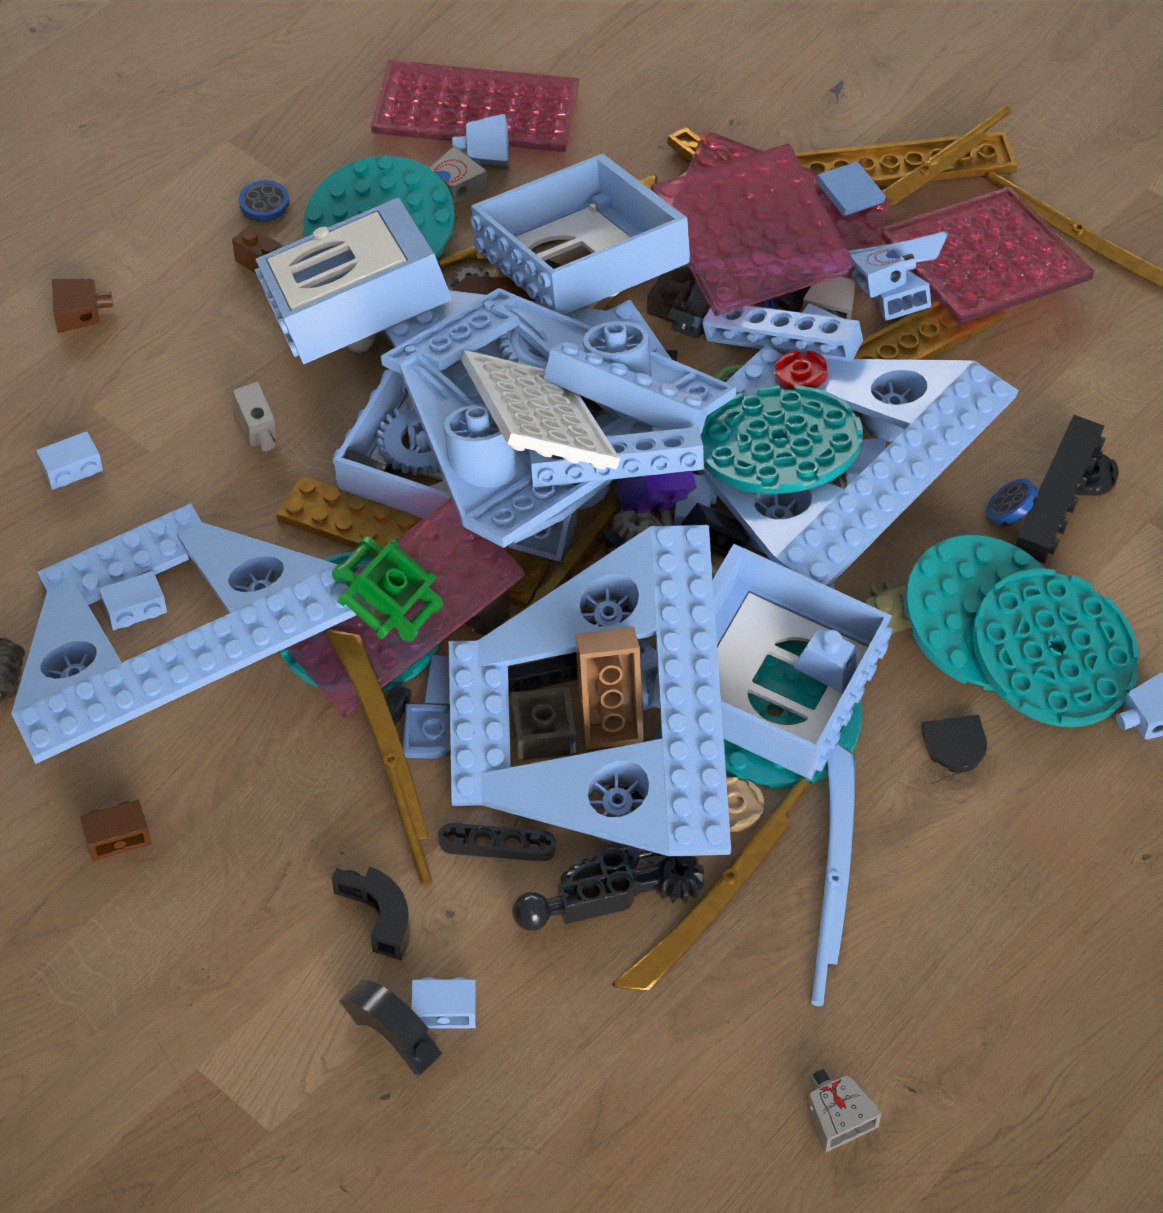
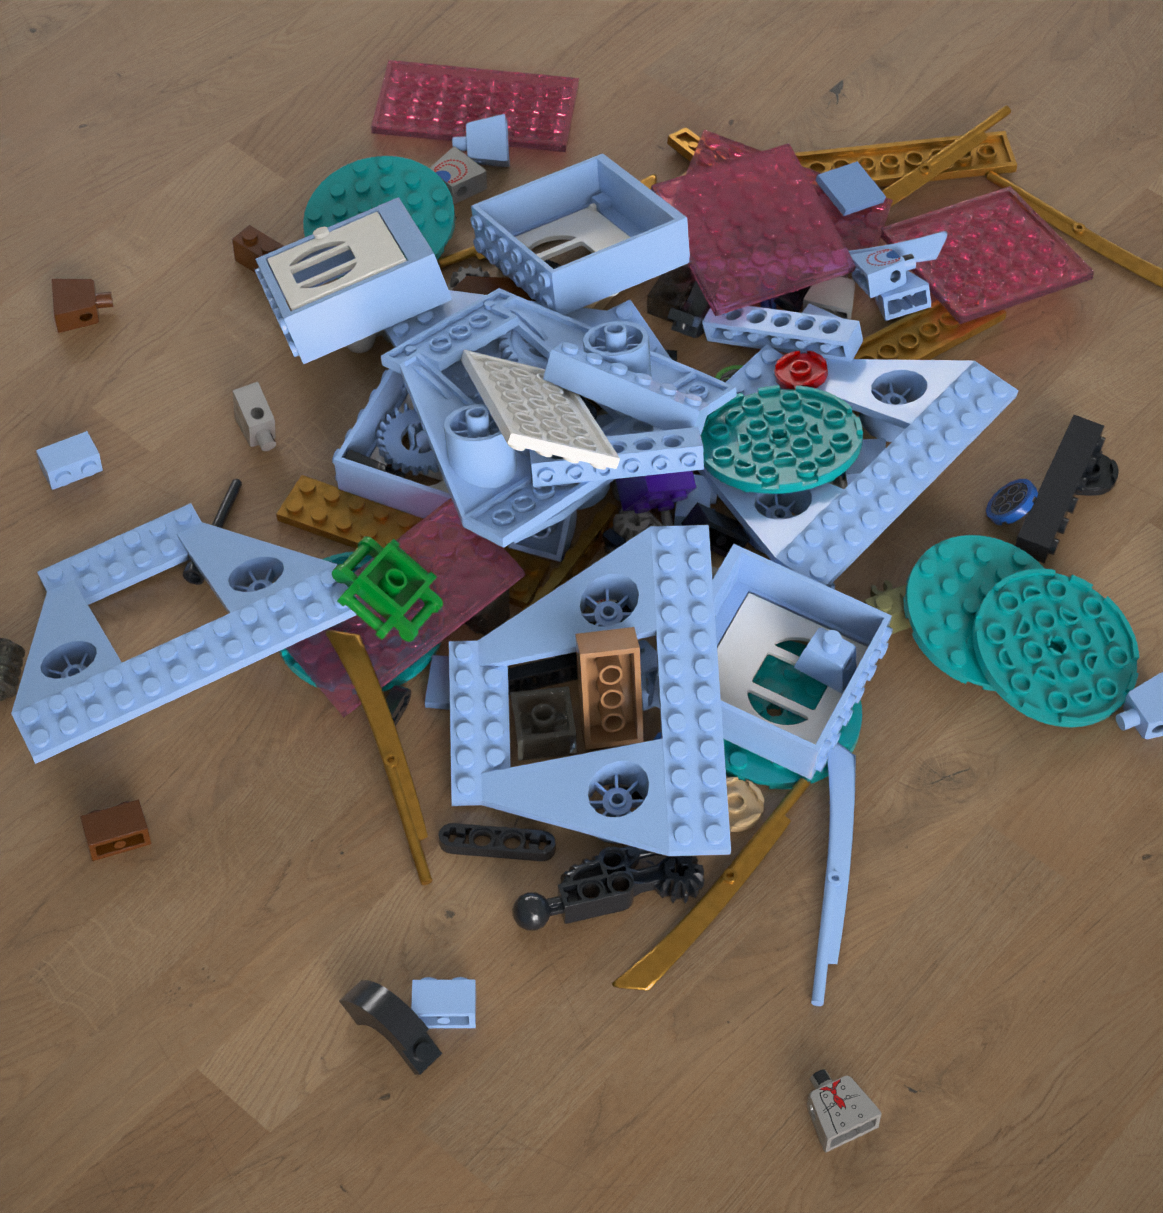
(133, 600): light blue brick -> none
(191, 572): none -> black piece
(264, 200): tile -> none
(386, 898): black arch -> none
(426, 731): medium blue tile -> none
(955, 742): black tile -> none

